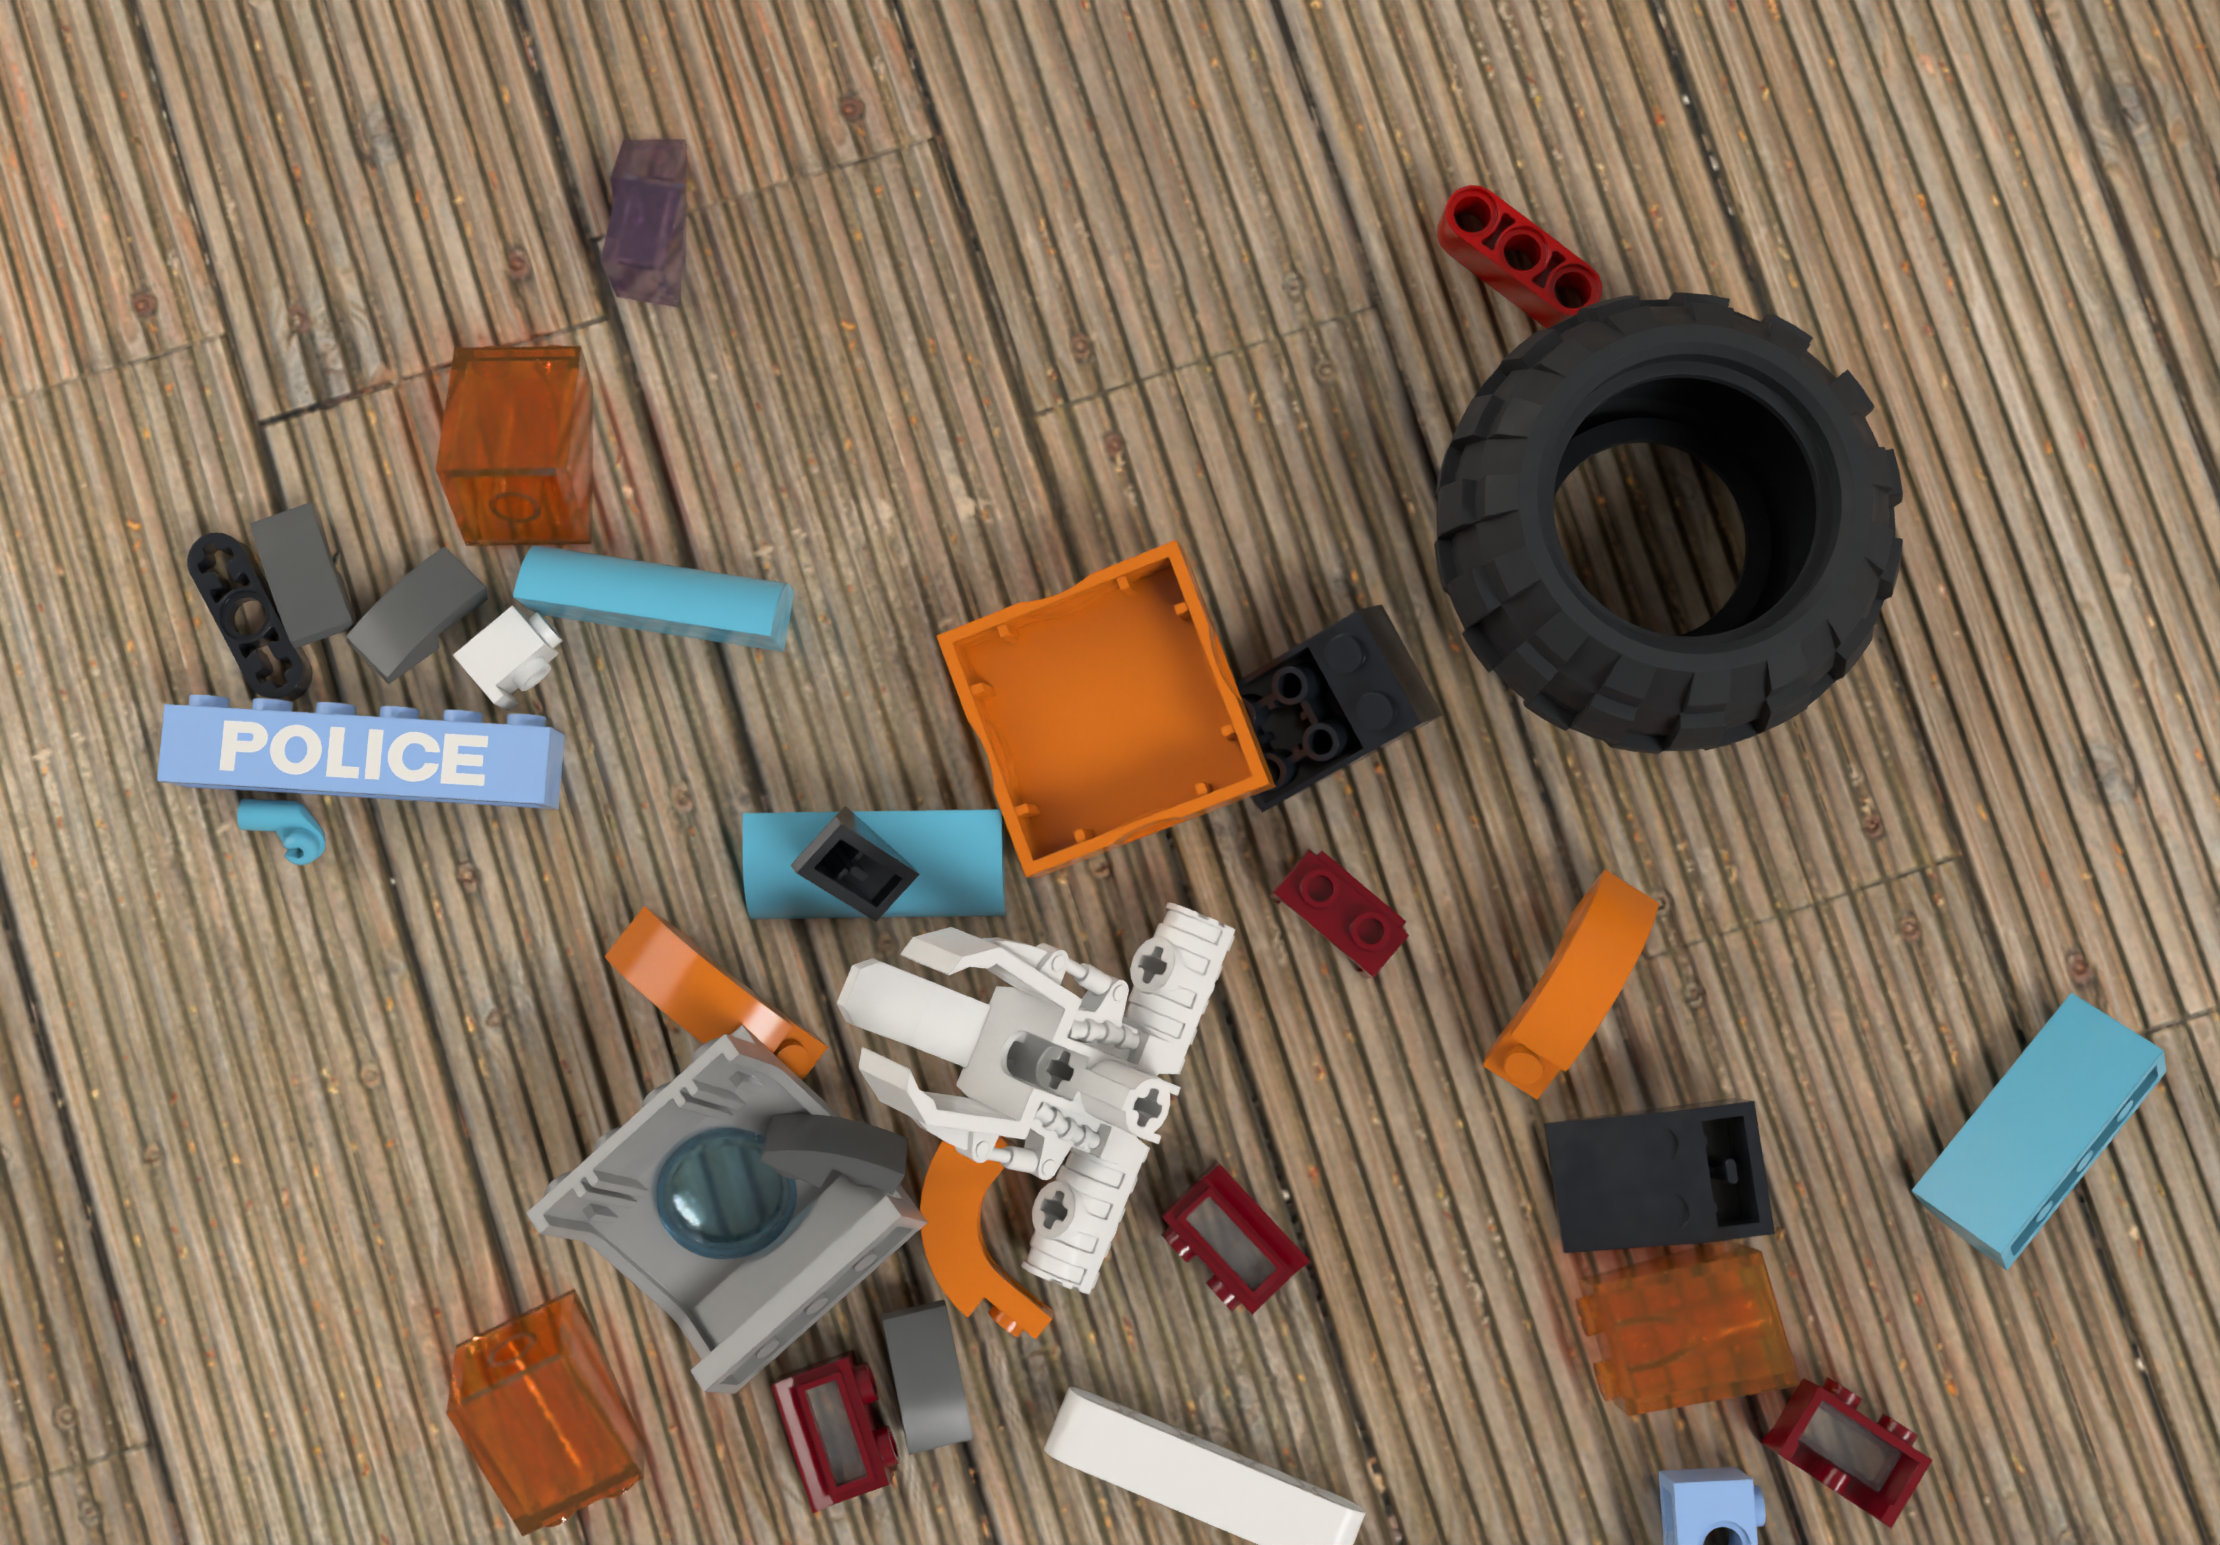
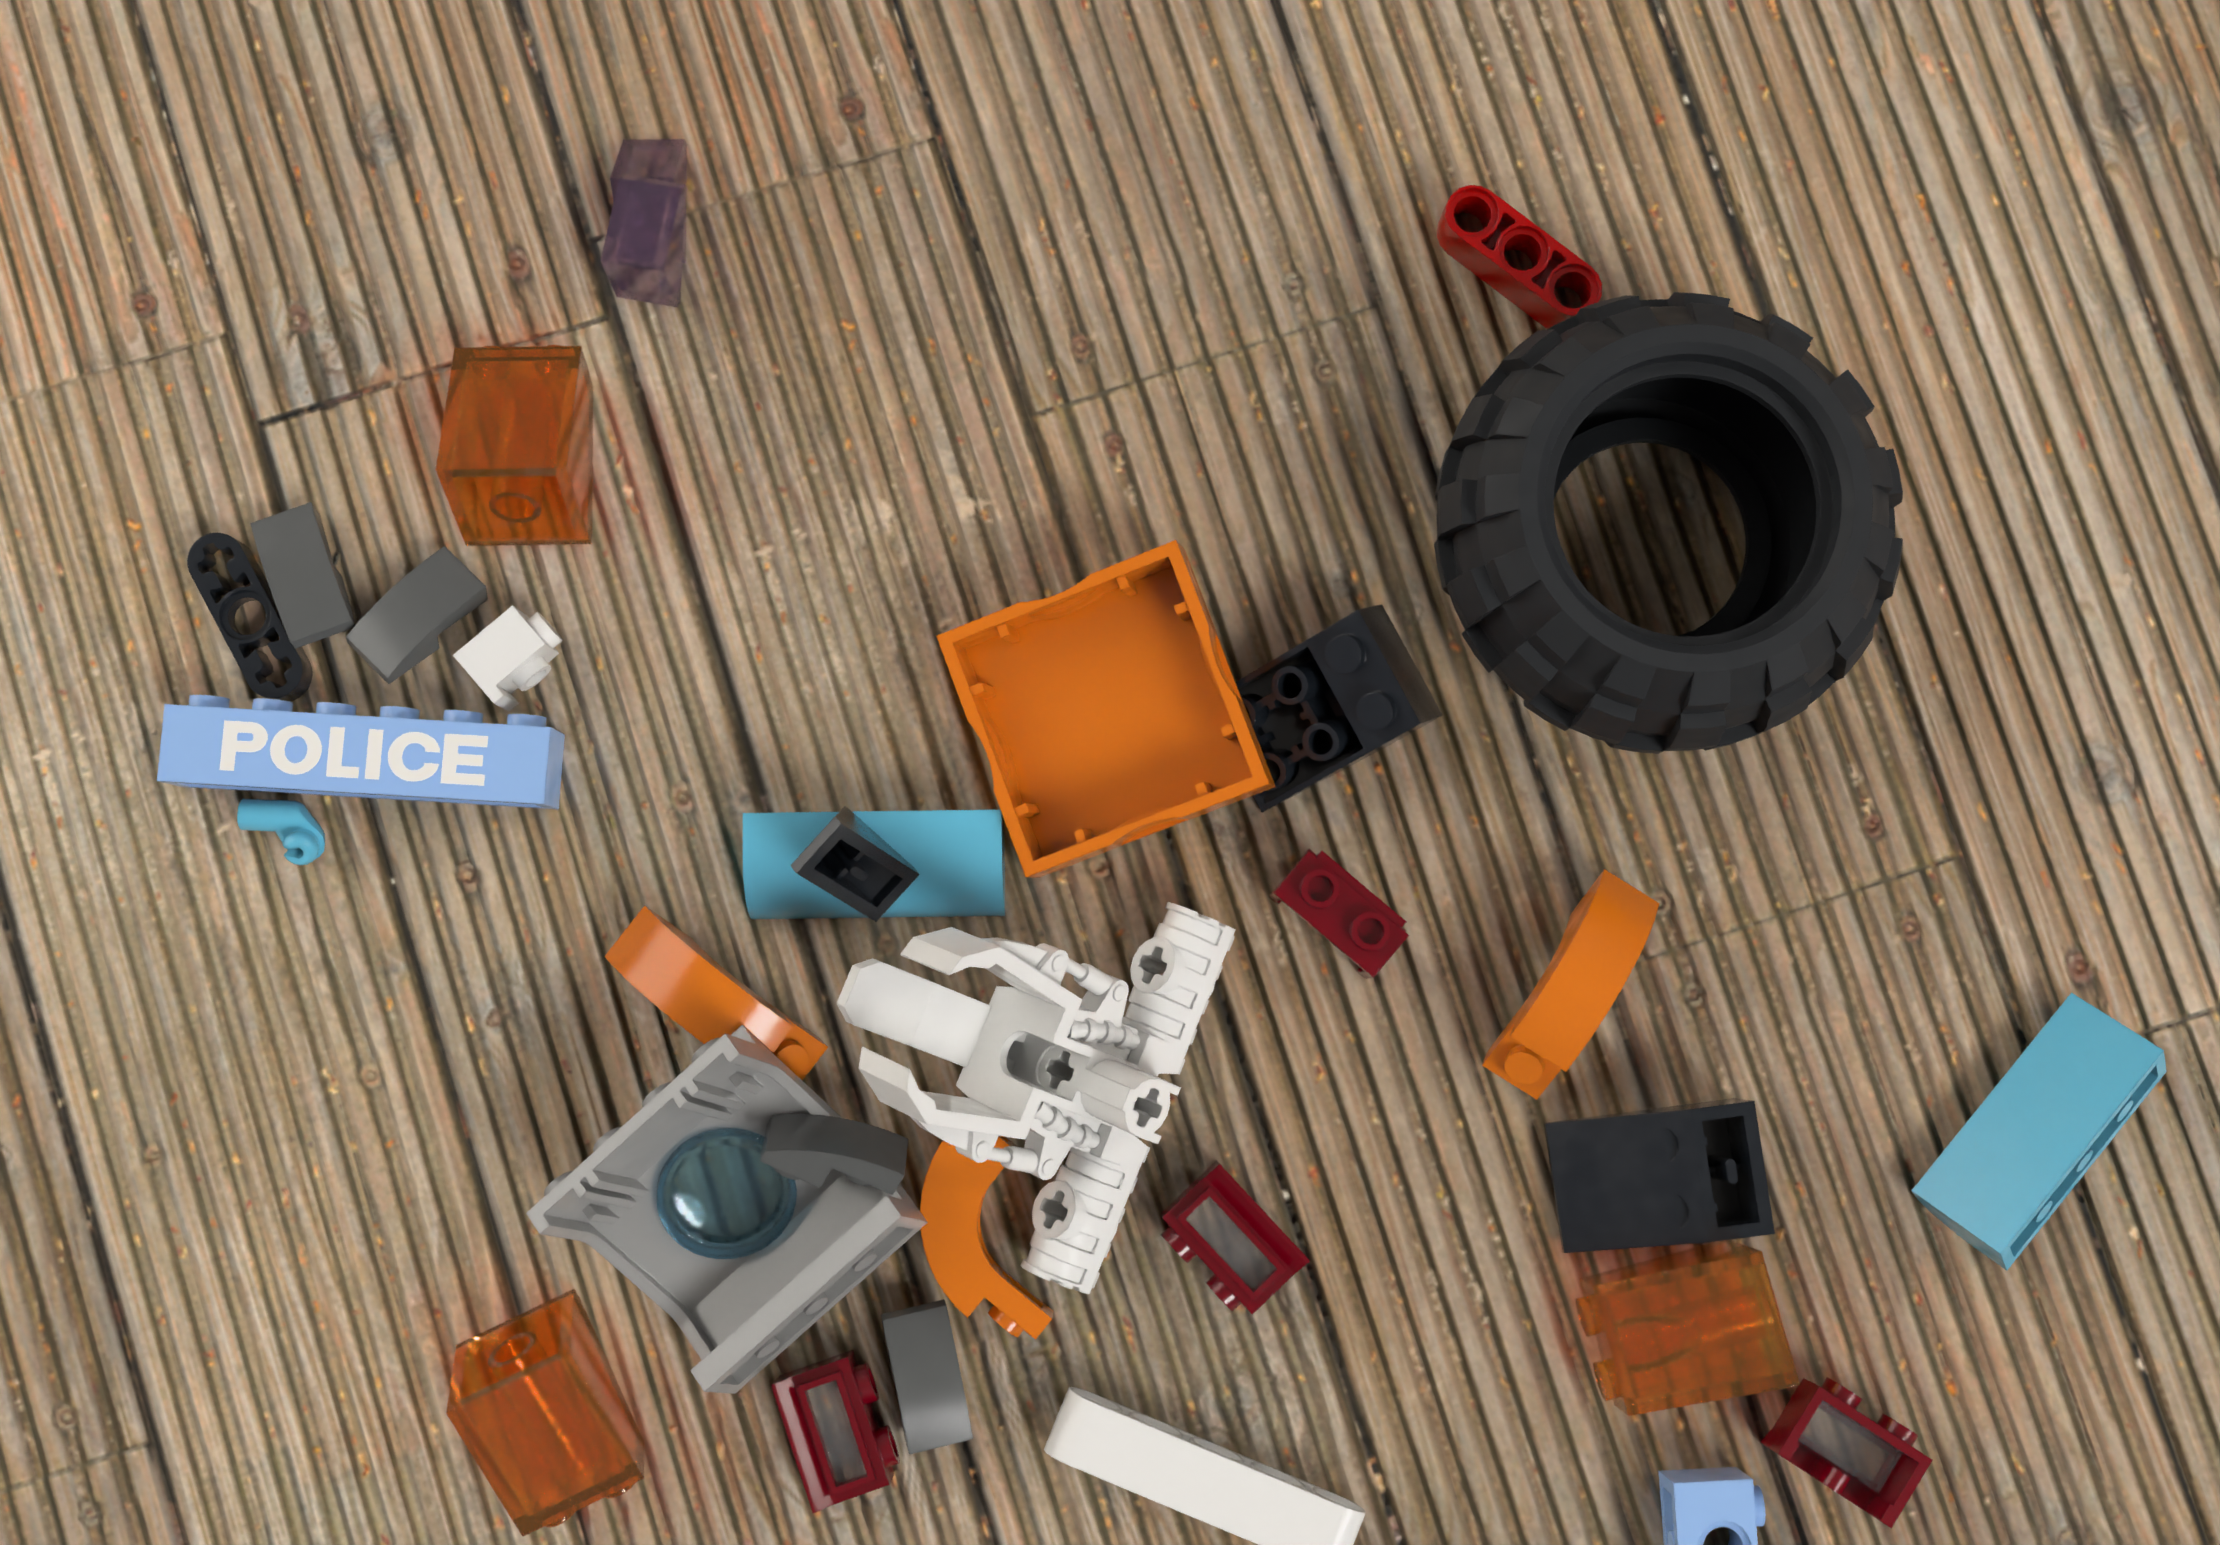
(655, 597): medium azure brick -> none

